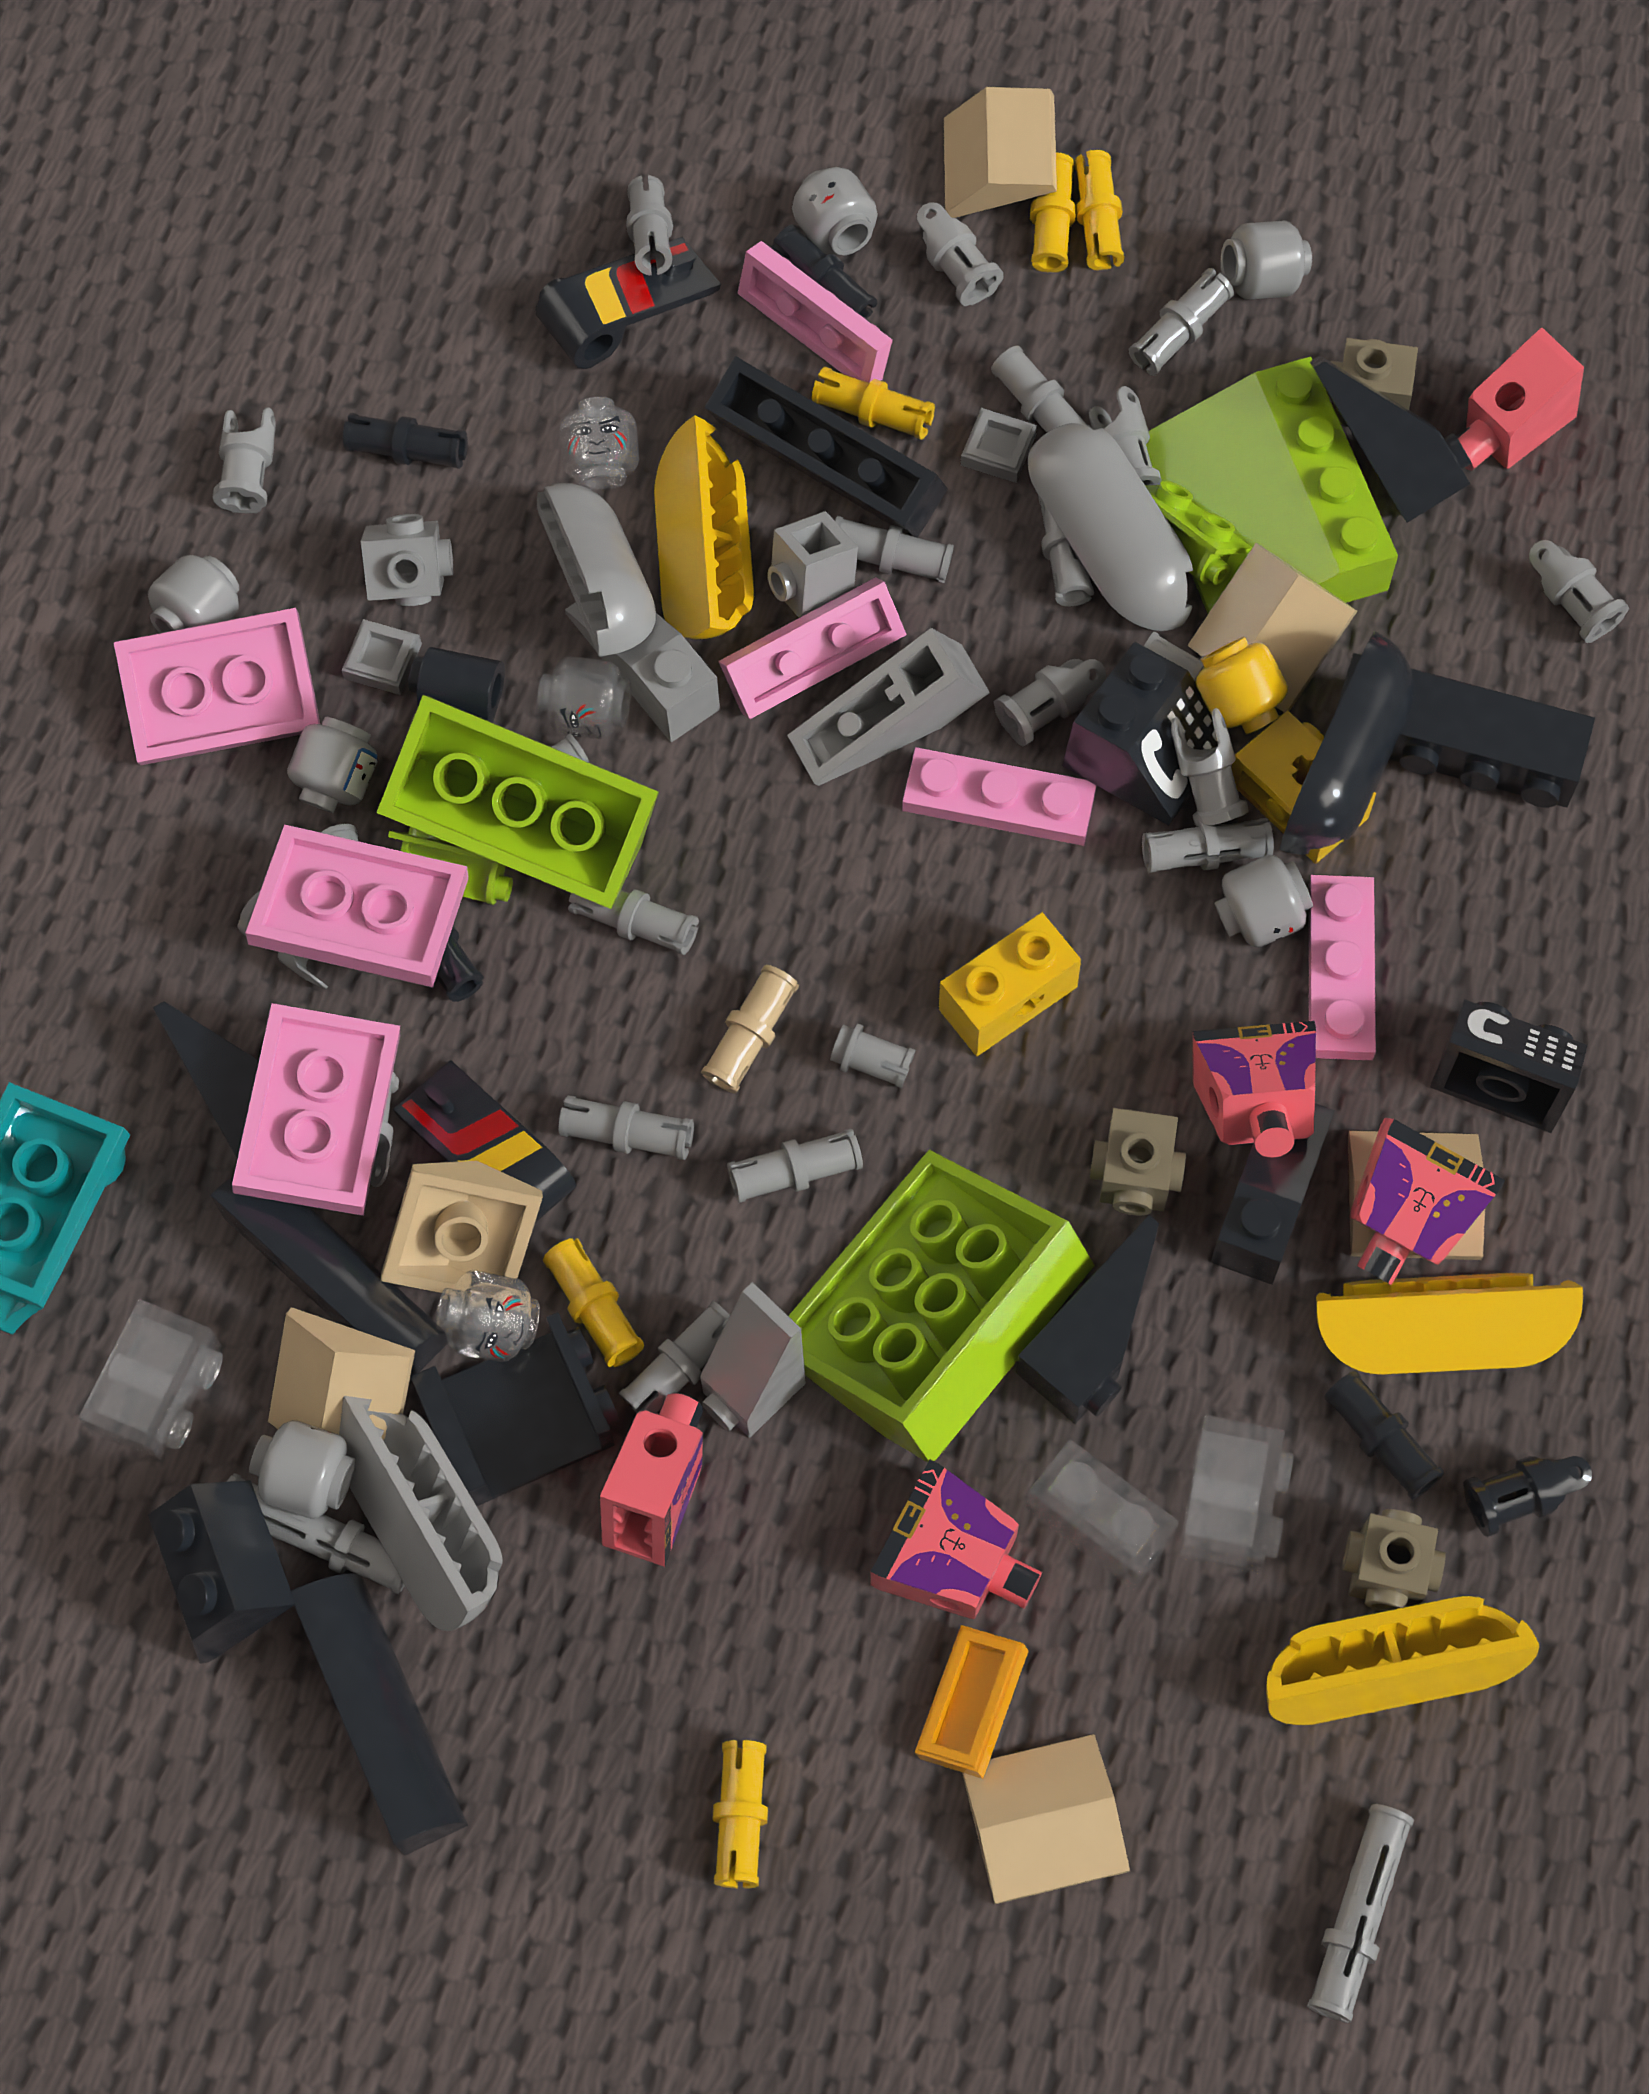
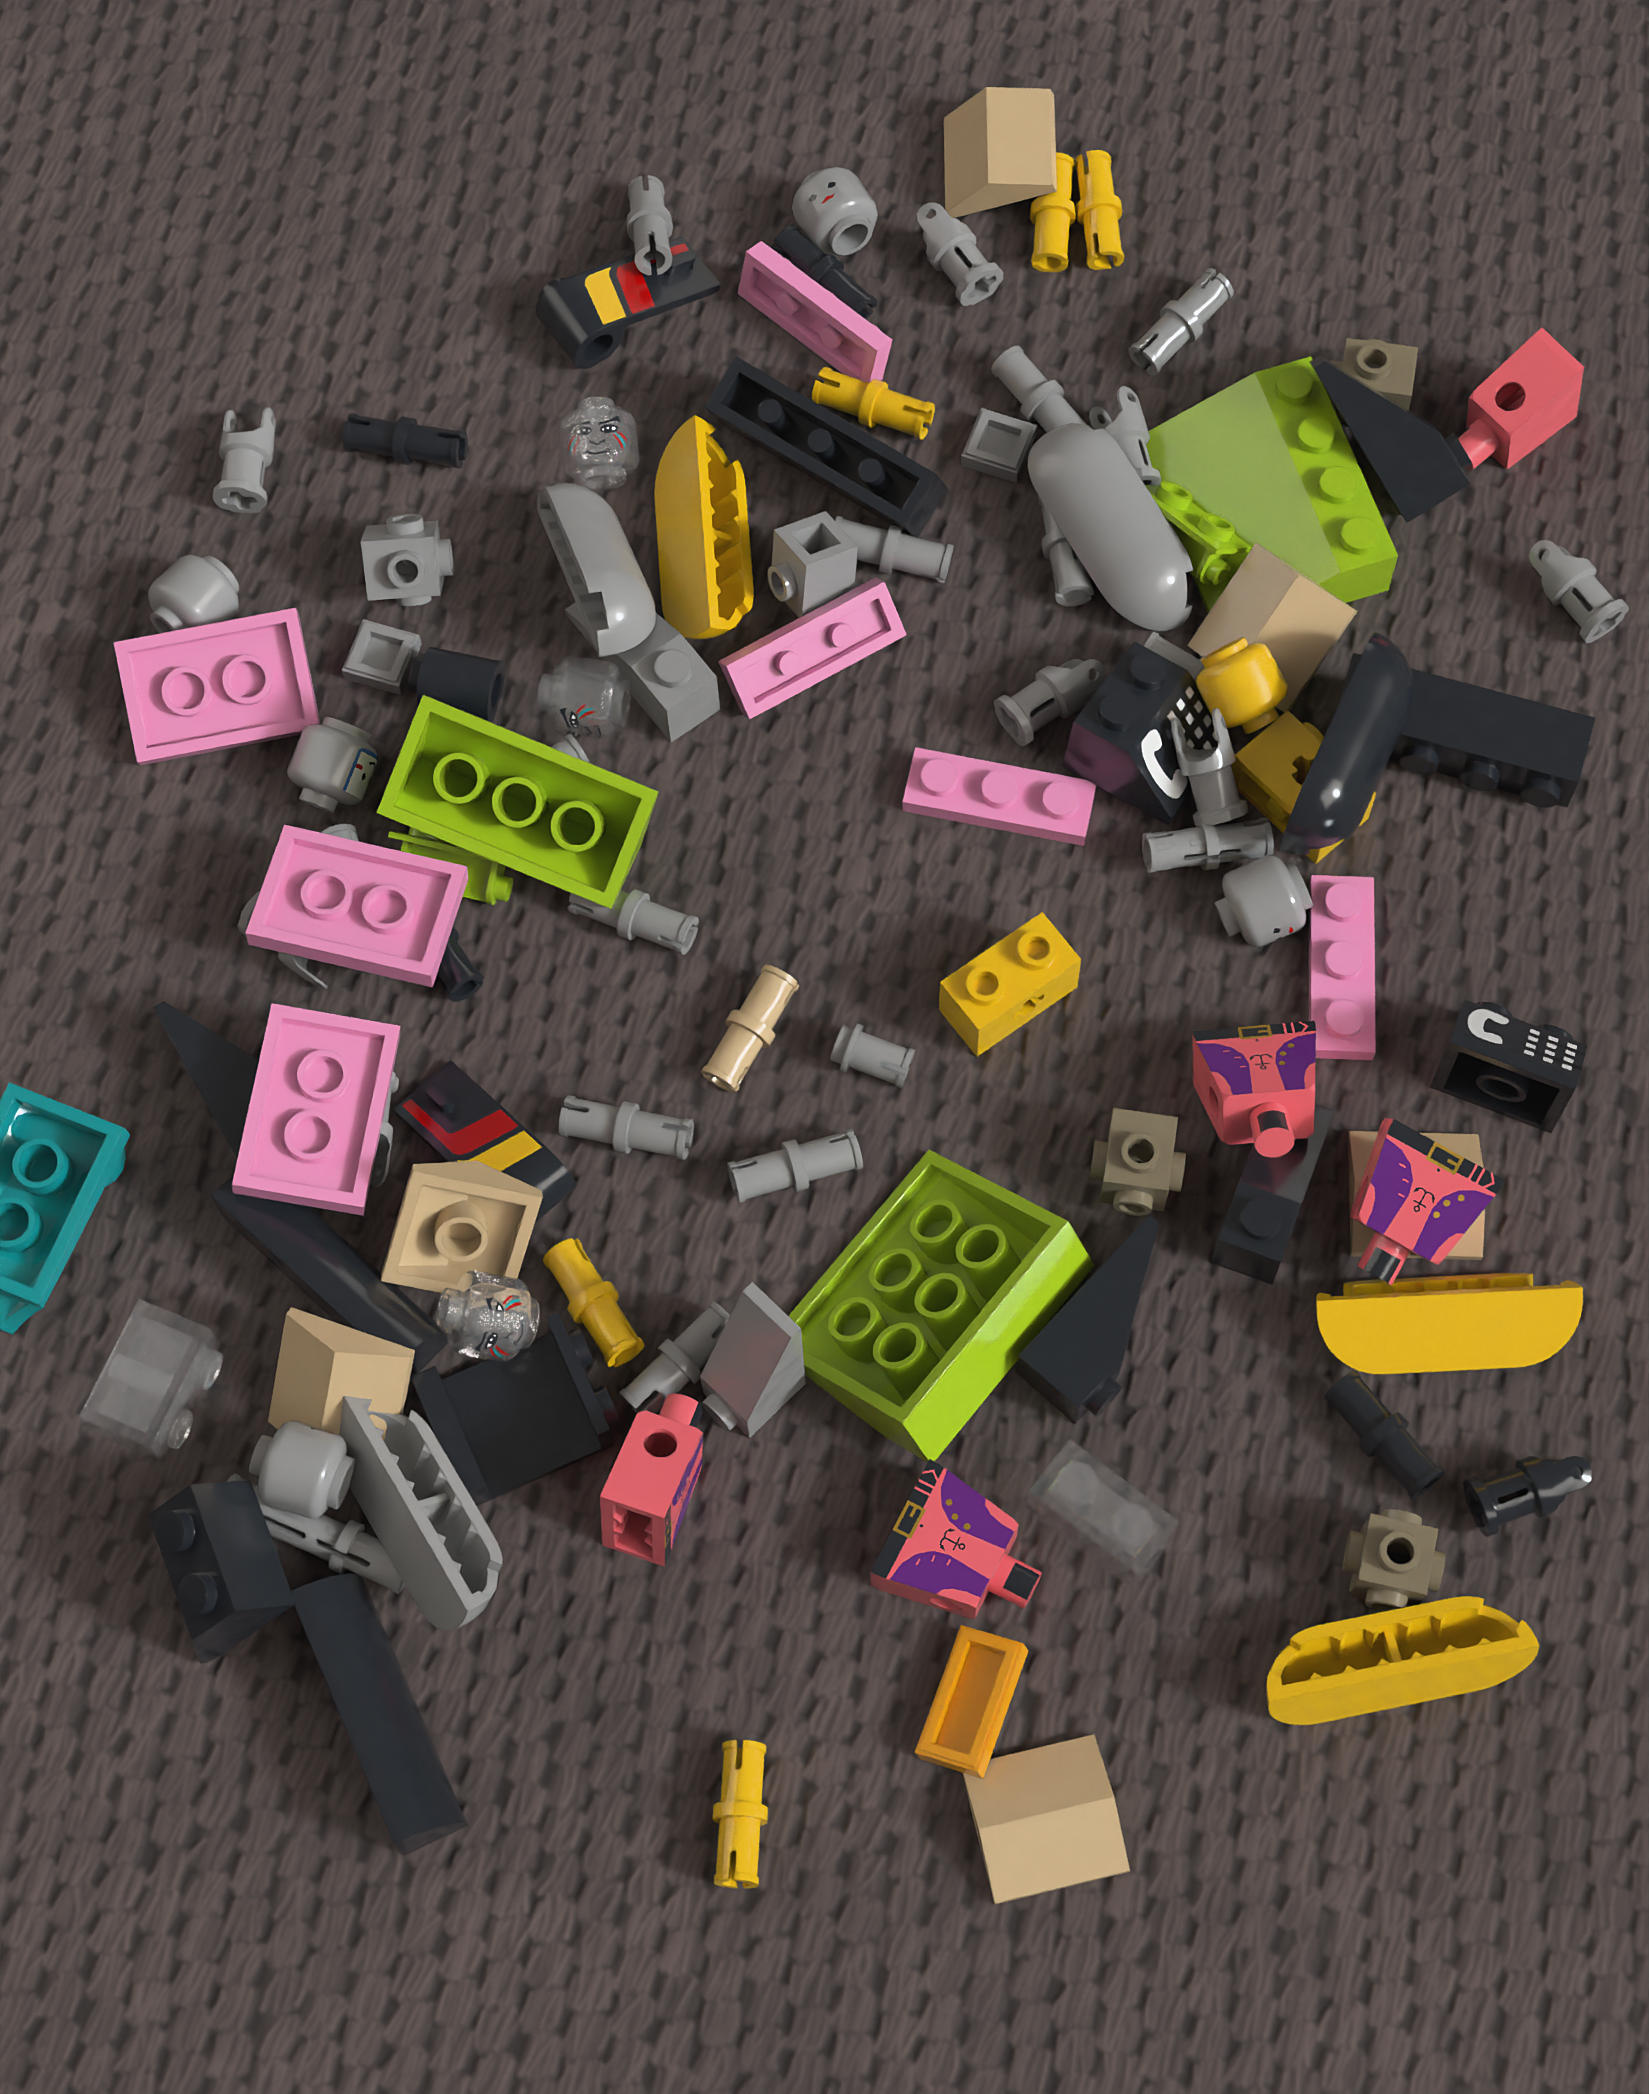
(890, 707): light grey slope -> none
(1234, 1494): clear brick -> none
(1265, 260): light grey head -> none
(1360, 1914): light grey pin -> none

